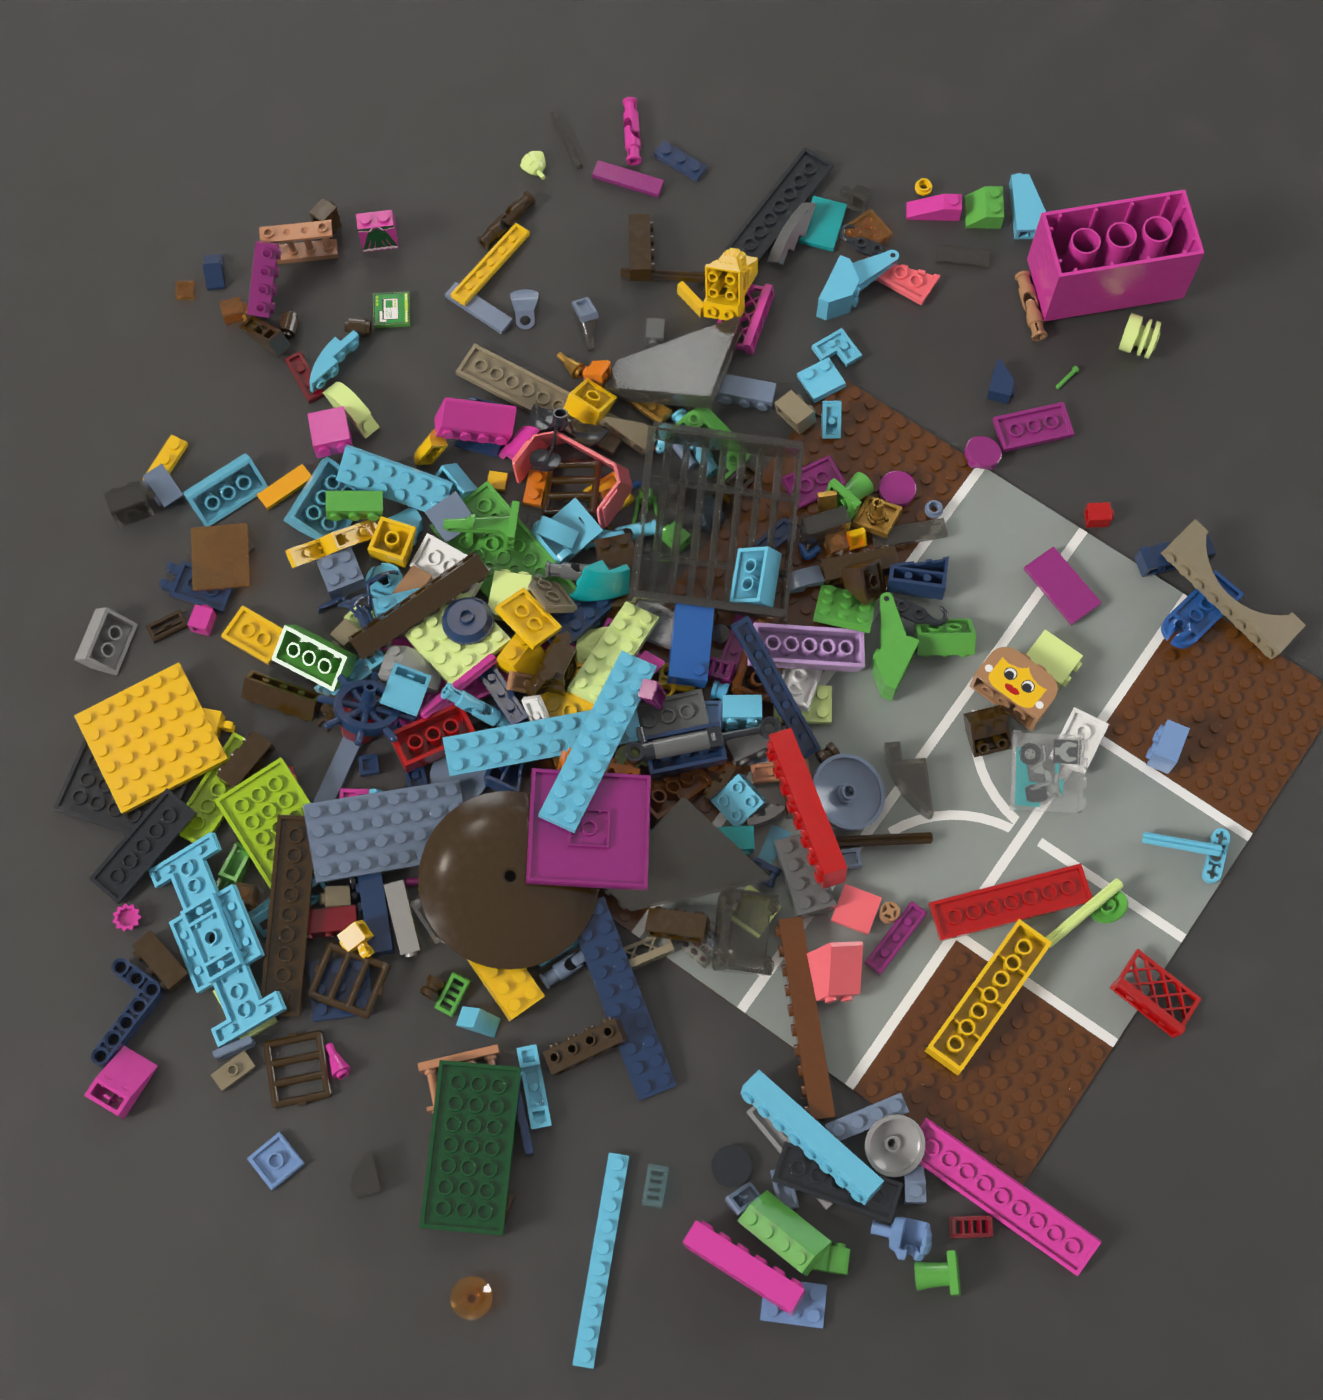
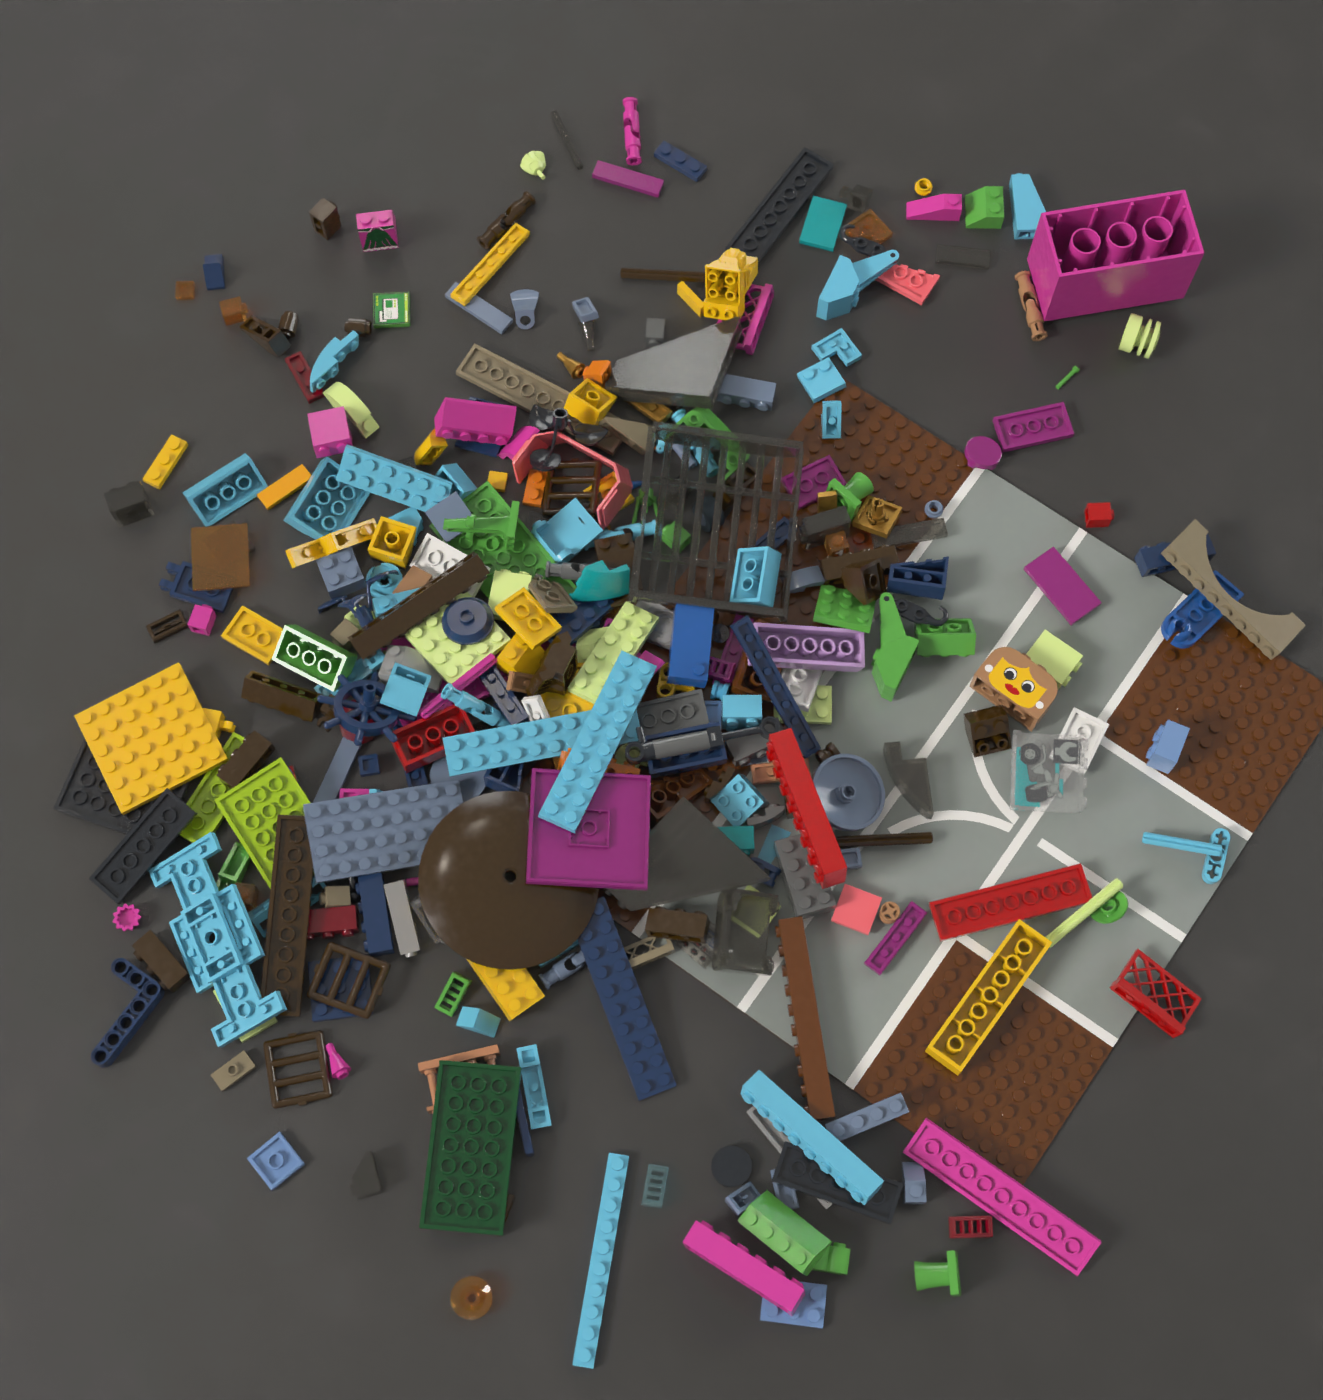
(106, 641): light grey slope -> none
(121, 1082): dark pink slope -> none
(162, 485): sand blue brick -> none
(234, 1048): sand blue tile -> none
(263, 279): magenta brick -> none
(306, 250): nougat fence -> none
(354, 505): bright green brick -> none
(356, 938): yellow brick -> none
(432, 987): dark brown wheel -> none
(556, 532): medium azure slope -> none
(586, 1046): dark brown brick -> none
(640, 247): dark brown brick -> none
(652, 693): magenta slope -> none
(792, 230): dark grey slope -> none
(795, 411): dark tan brick -> none
(811, 553): blue animal -> none
(836, 971): coral slope -> none
(856, 538): yellow tile -> none
(897, 488): magenta tile -> none
(905, 1150): light grey dish -> none
(906, 1237): medium blue piece -> none
(1001, 384): dark blue slope -> none

